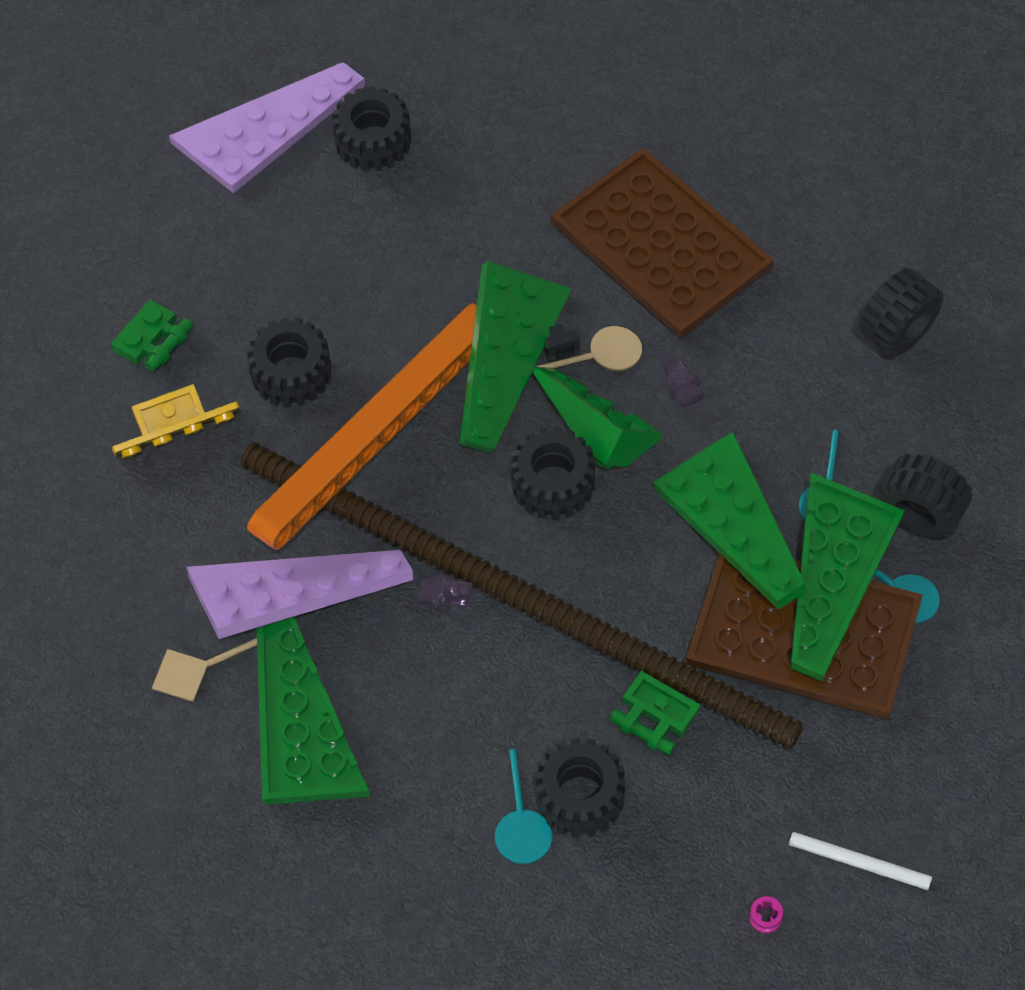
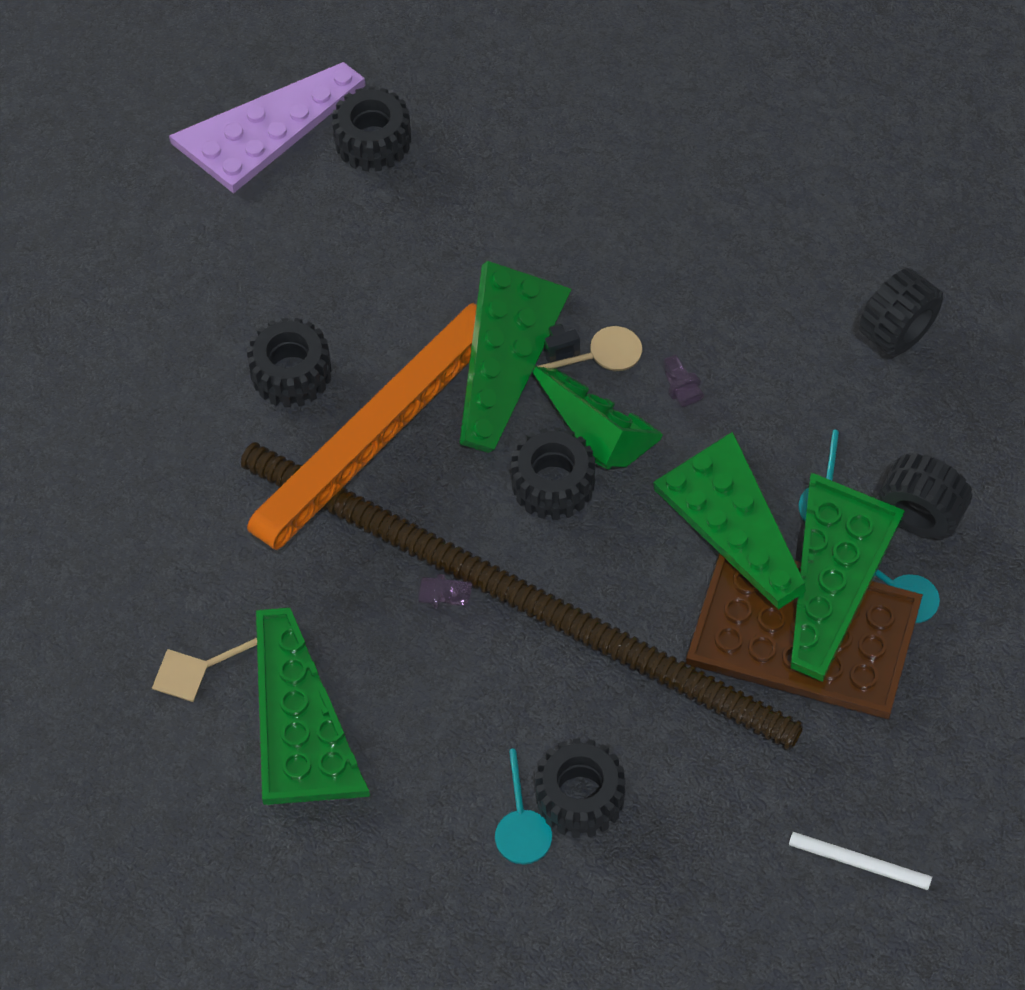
(146, 330): green plate -> none
(170, 415): yellow bracket -> none
(268, 591): lavender wing -> none
(660, 704): green plate -> none
(662, 242): reddish brown plate -> none
(776, 911): dark pink bush -> none

